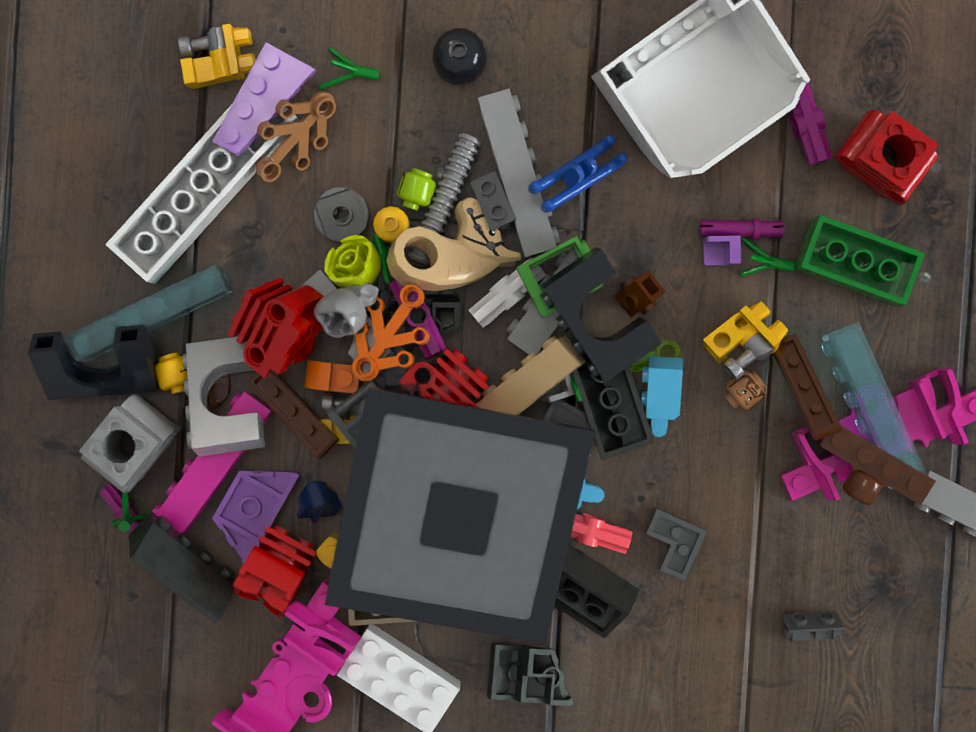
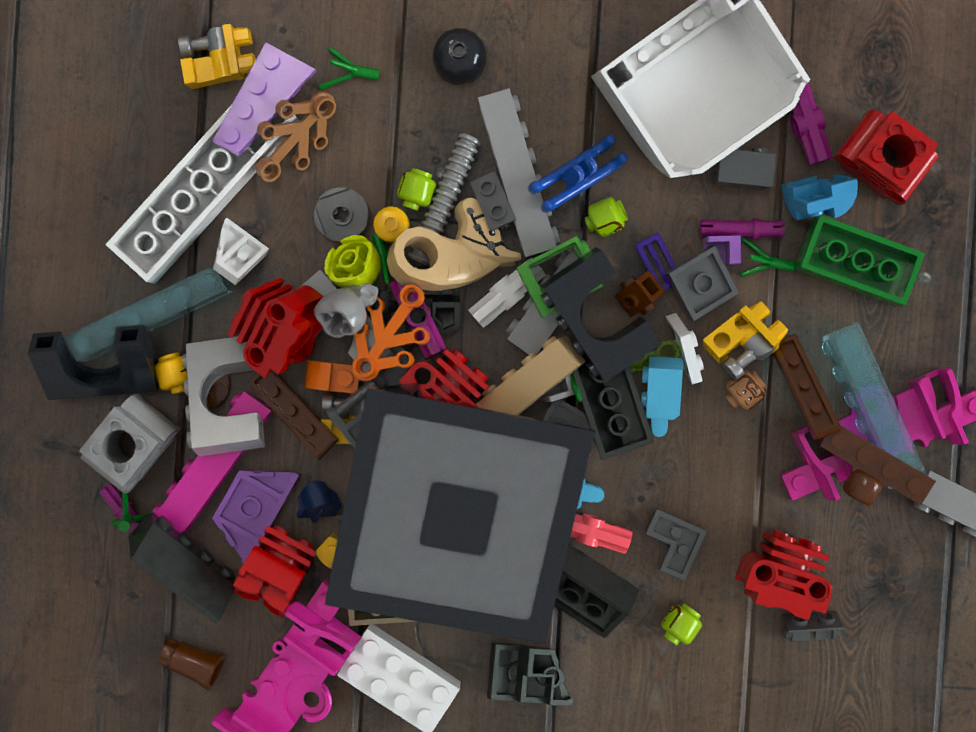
(192, 662): none -> reddish brown plant
(237, 252): none -> white wing
(606, 217): none -> lime head
(638, 247): none -> dark purple tile
(681, 624): none -> lime head
(687, 341): none -> white wing
(702, 283): none -> dark grey plate
(746, 169): none -> dark grey brick
(786, 575): none -> red piece
(820, 196): none -> dark azure brick

